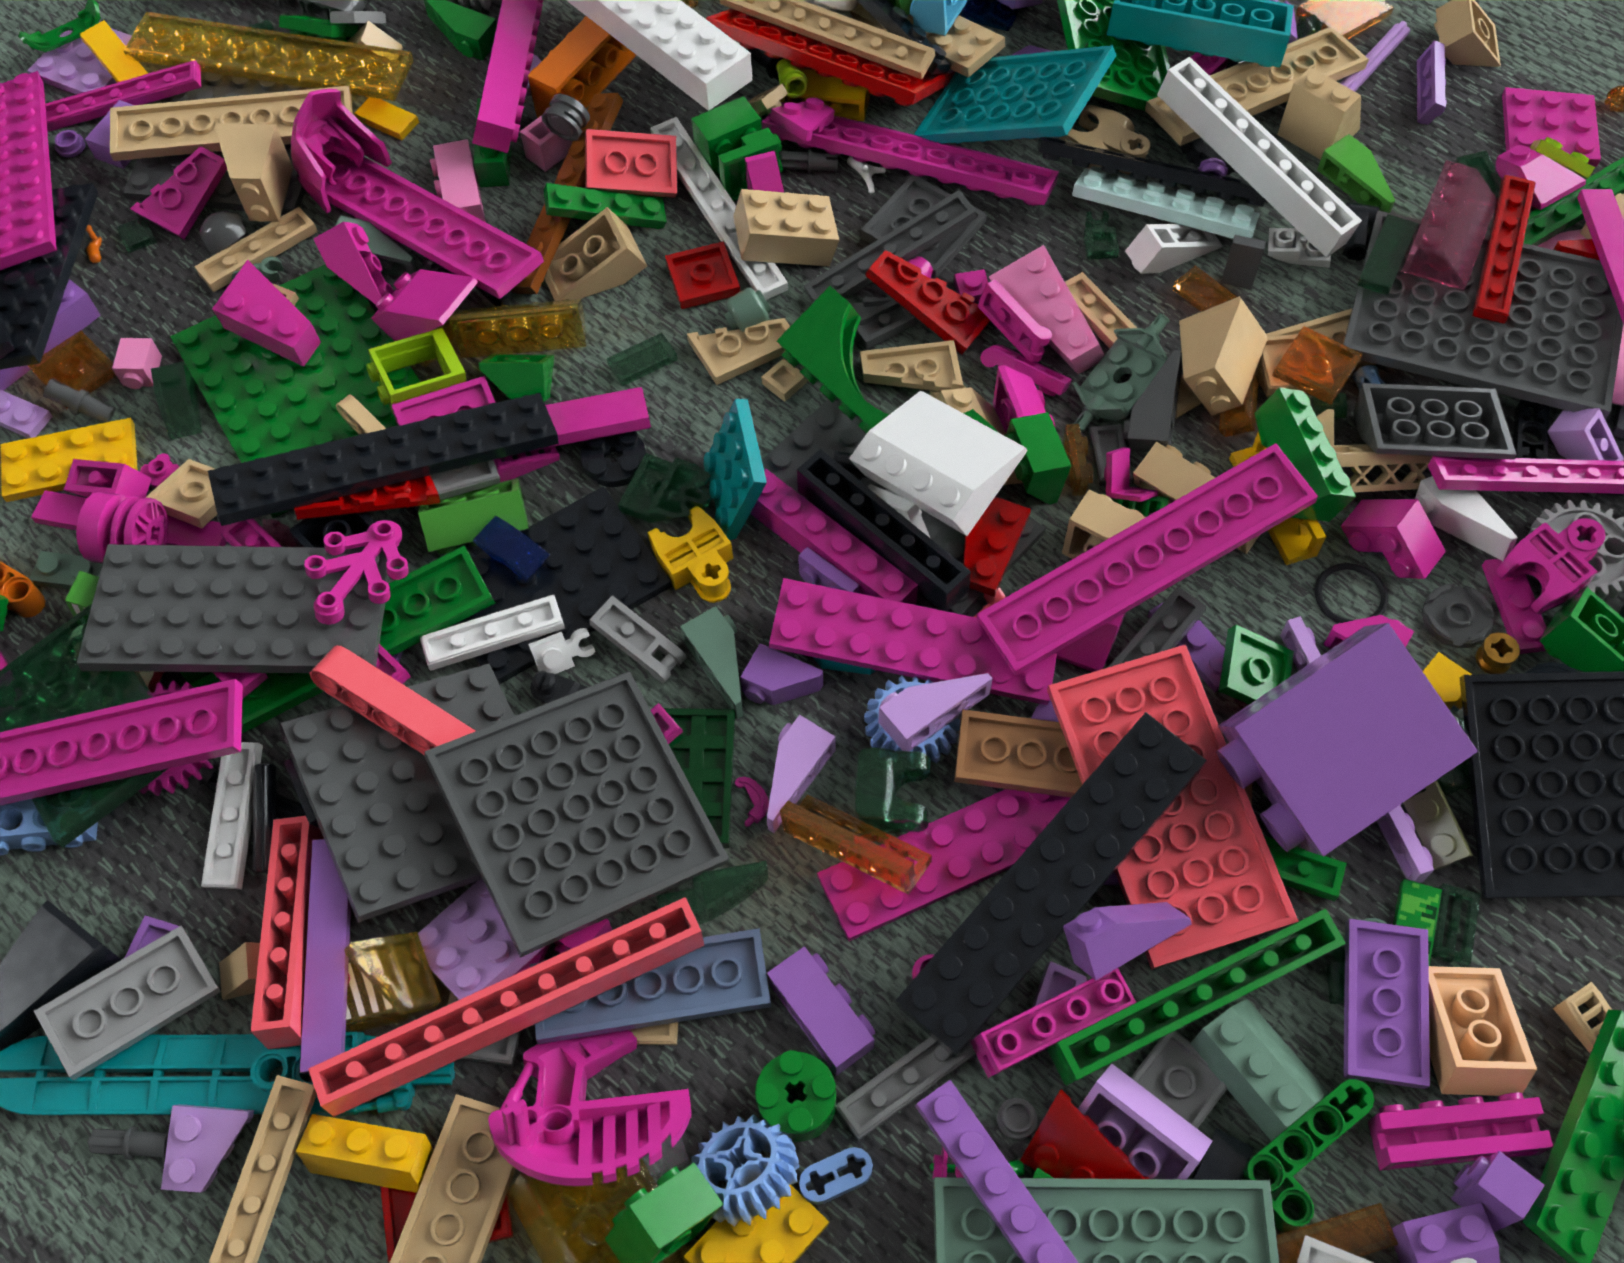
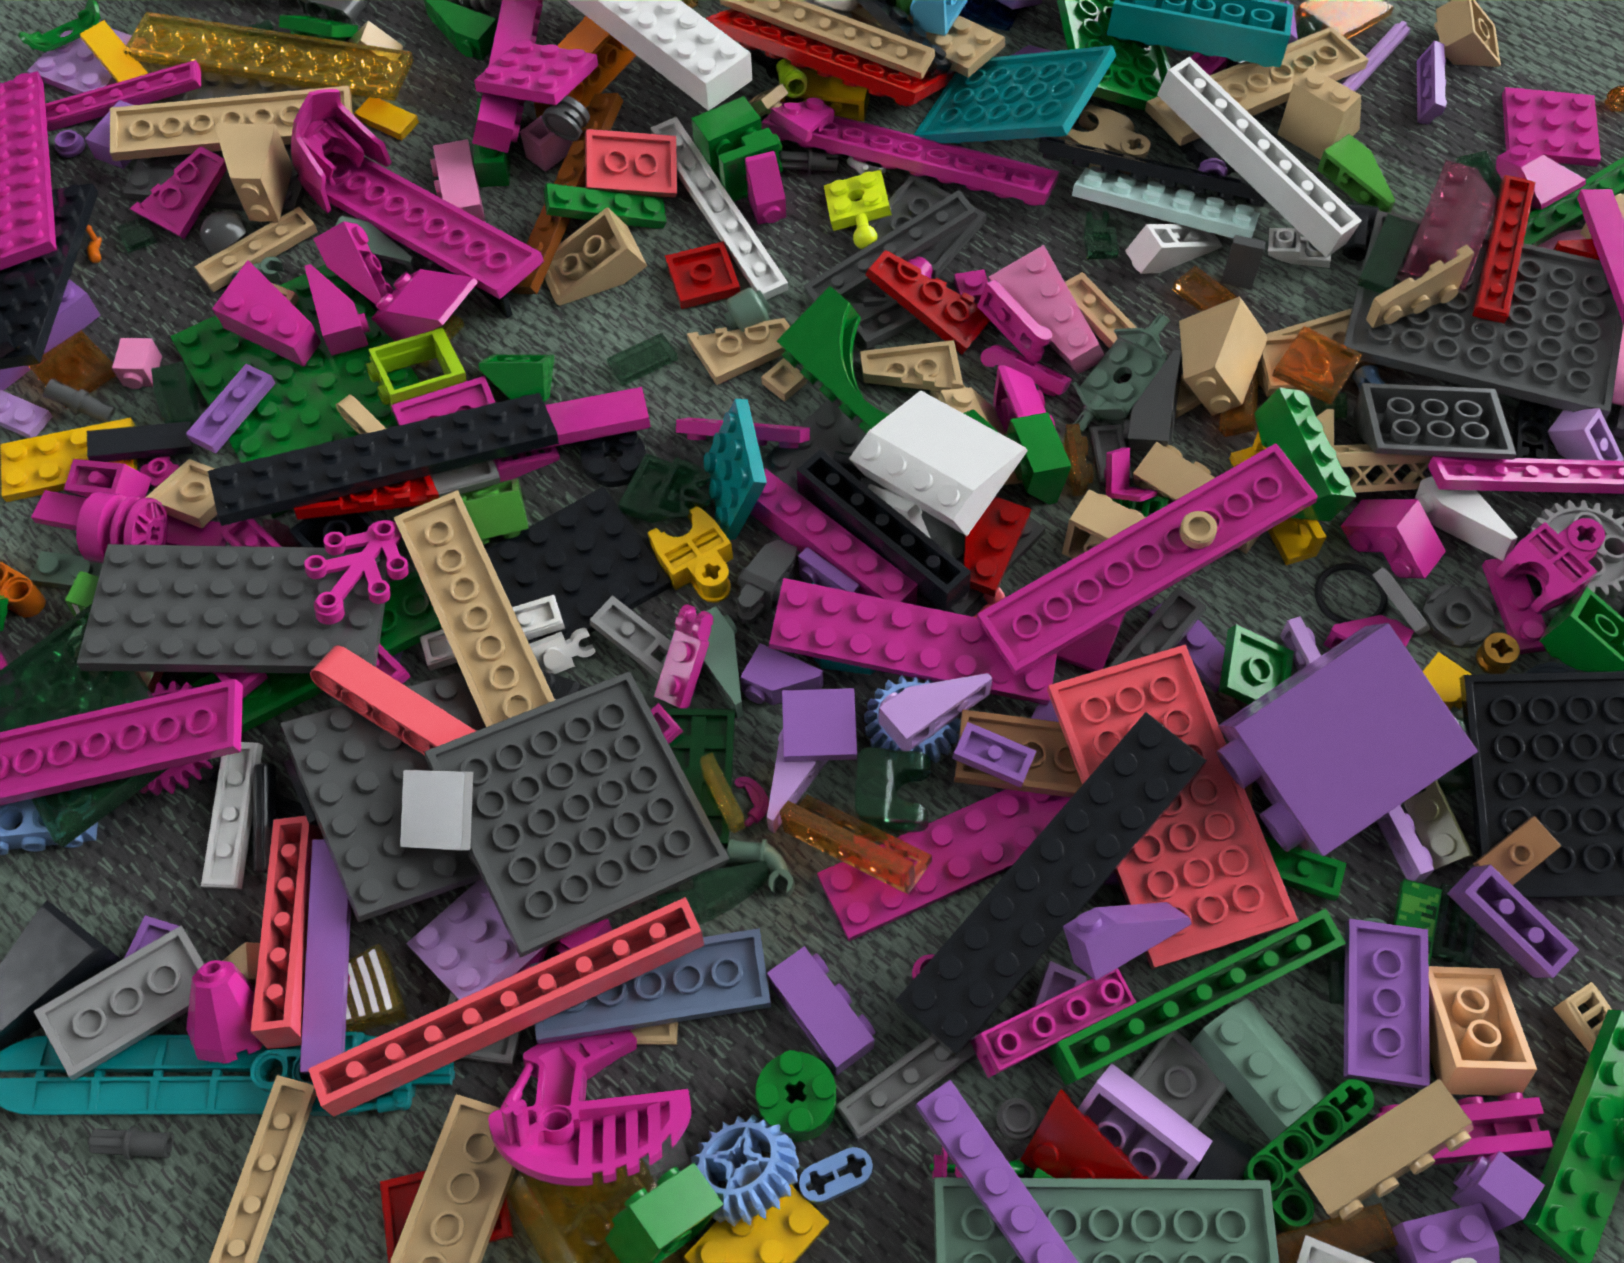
(139, 442): none -> black tile
(199, 1143): lavender wing -> none
(221, 1013): none -> dark pink cone
(230, 408): none -> medium lavender plate
(337, 315): none -> dark pink slope
(357, 17): light grey tile -> none
(365, 1153): yellow brick -> none
(397, 970): clear yellow wing -> none
(436, 809): none -> light grey tile
(473, 609): none -> tan plate
(511, 547): clear blue slope -> none
(519, 328): clear yellow slope -> none
(536, 72): none -> dark pink plate
(684, 657): none -> dark pink hinge
(722, 793): none -> clear yellow tile
(754, 852): none -> sand green piece
(763, 580): none -> dark grey hinge
(785, 228): tan brick -> none
(786, 435): none -> dark pink plate
(819, 725): none -> medium lavender tile
(846, 212): none -> neon yellow plate
(994, 754): none -> medium lavender plate
(1198, 529): none -> tan tile
(1386, 1150): none -> tan brick
(1401, 601): none -> light grey tile
(1411, 296): none -> tan wing
(1513, 921): none -> medium lavender brick
(1520, 850): none -> medium nougat plate
(1574, 162): lime plate -> none

